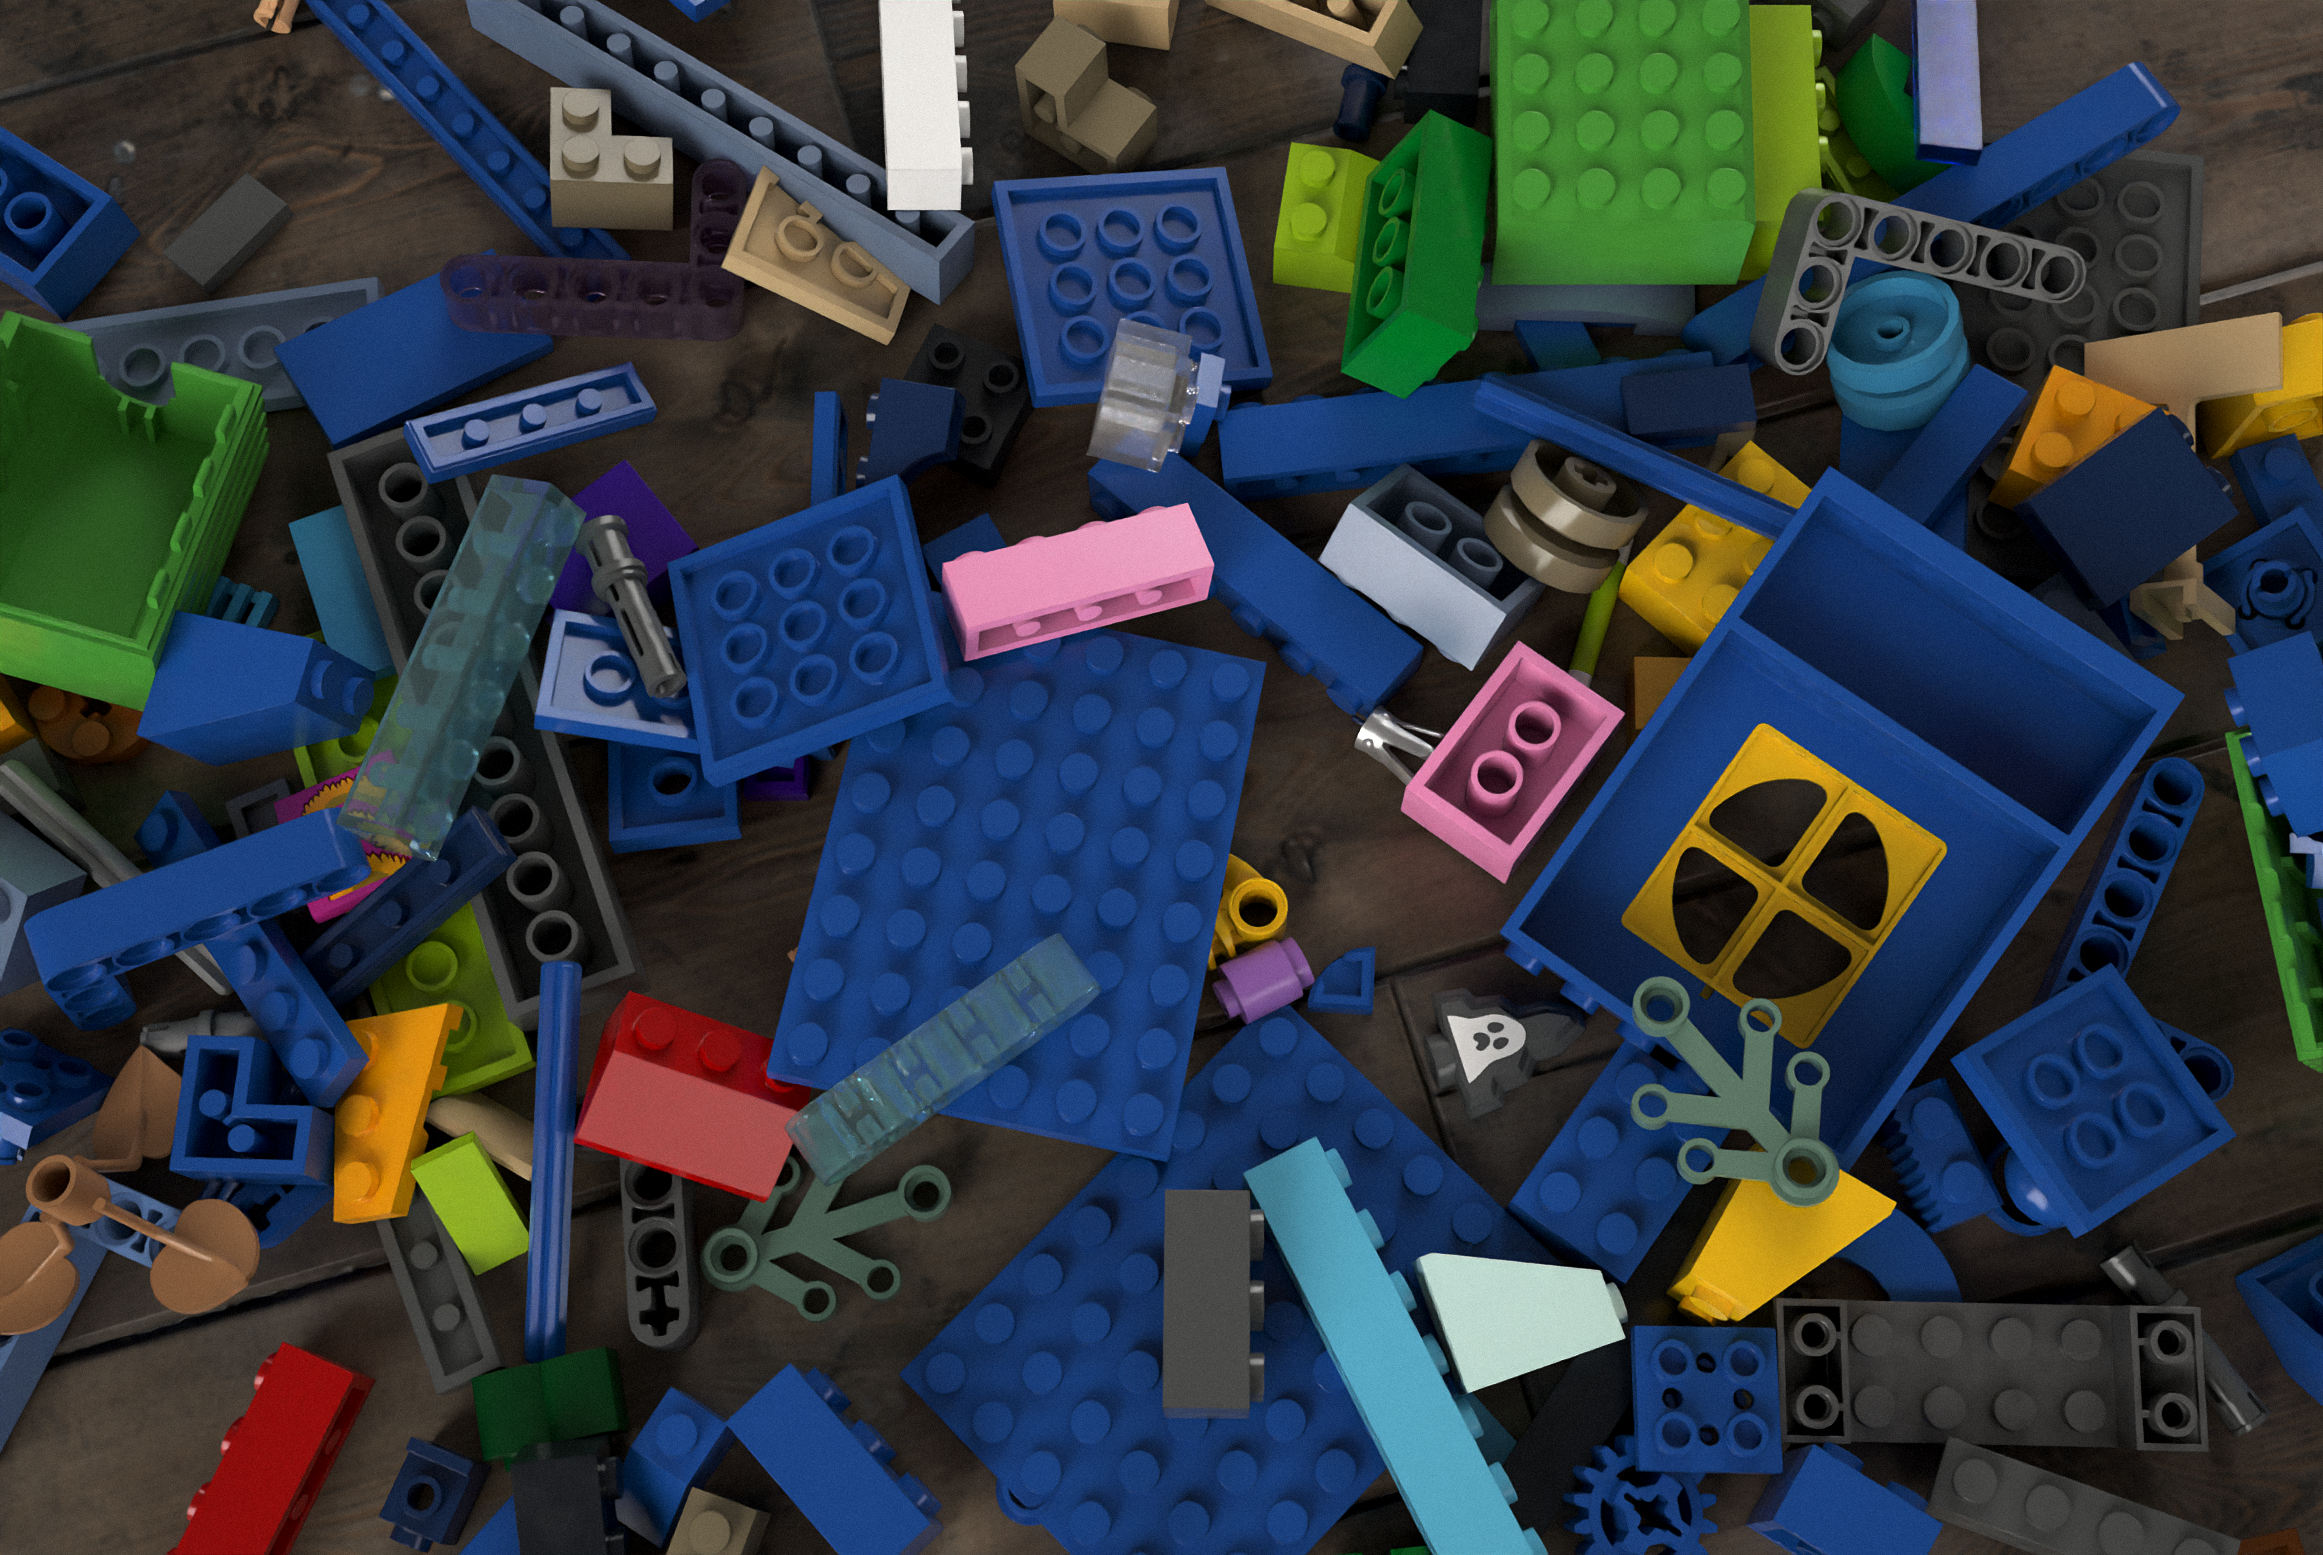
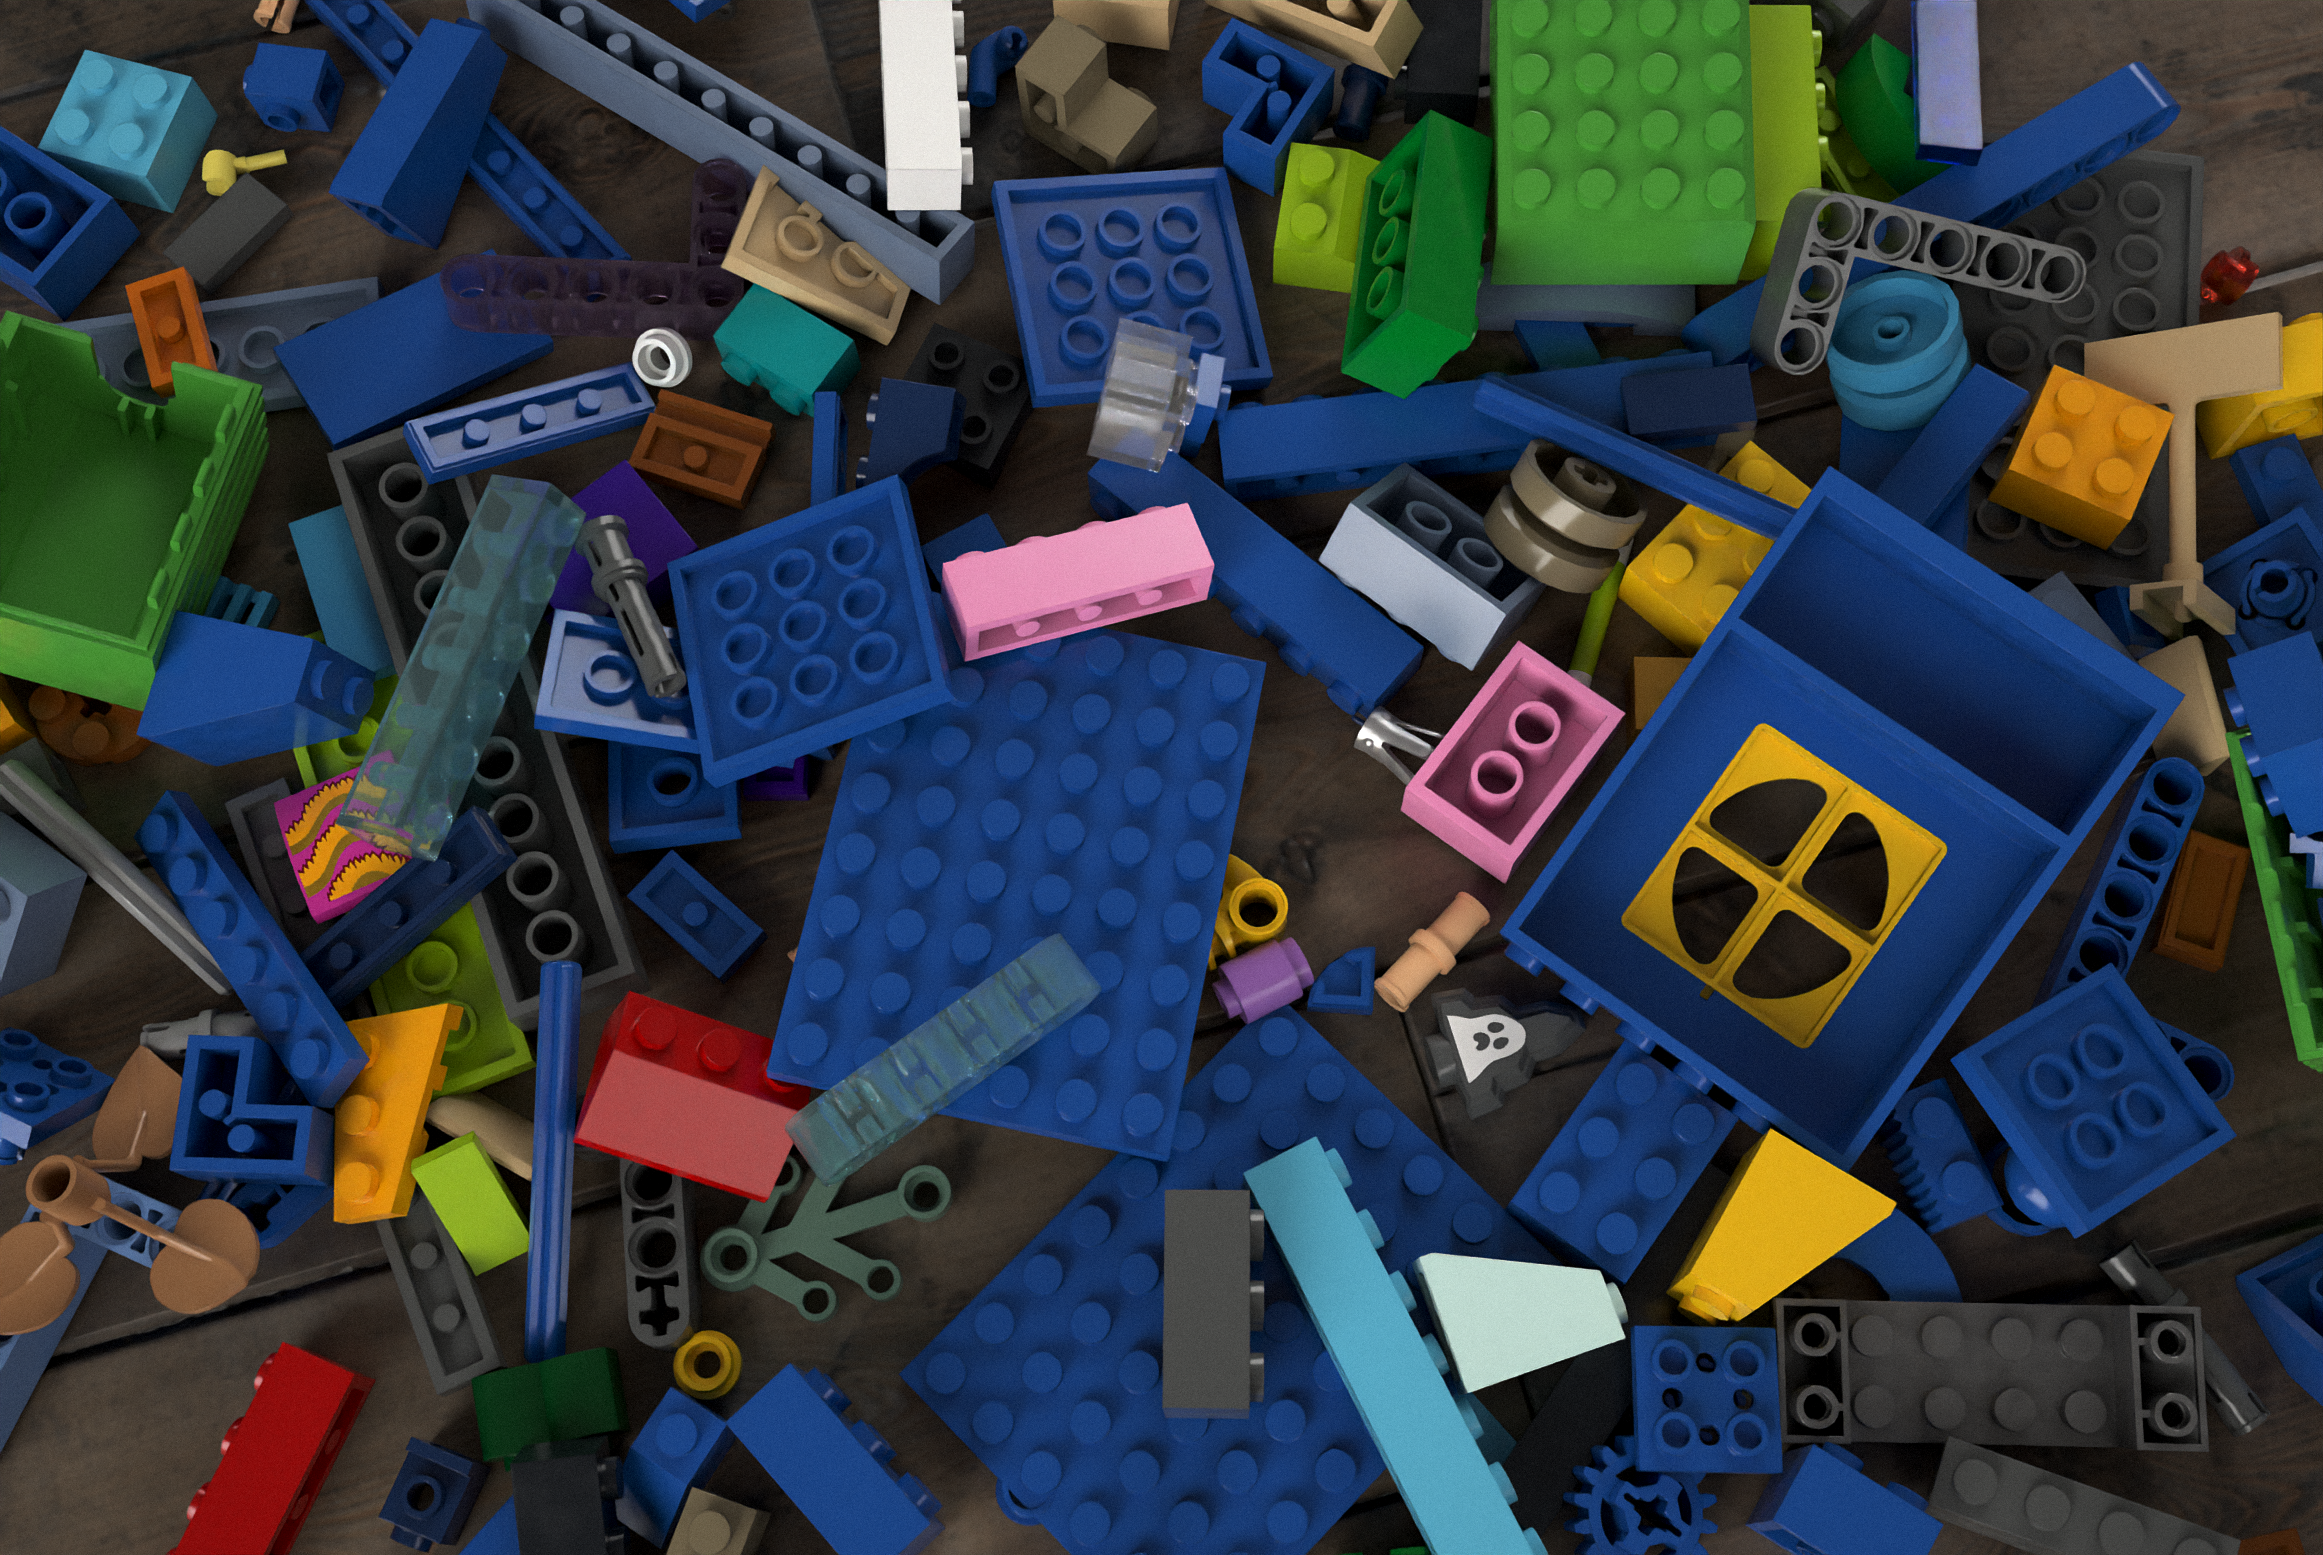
(98, 937): blue beam -> none
(130, 129): none -> medium azure brick
(169, 326): none -> orange plate
(222, 167): none -> light yellow hand
(294, 87): none -> blue brick
(423, 133): none -> blue slope
(605, 176): dark tan brick -> none
(650, 364): none -> white plate
(688, 1359): none -> yellow plate
(697, 916): none -> blue plate
(702, 449): none -> dark orange plate
(785, 350): none -> teal brick
(991, 60): none -> blue arm
(1273, 98): none -> blue brick
(1432, 951): none -> light nougat pin
(1739, 1101): sand green plant -> none
(2127, 508): dark blue brick -> none
(2196, 726): none -> tan slope
(2201, 901): none -> dark orange tile
(2228, 276): none -> clear red plate

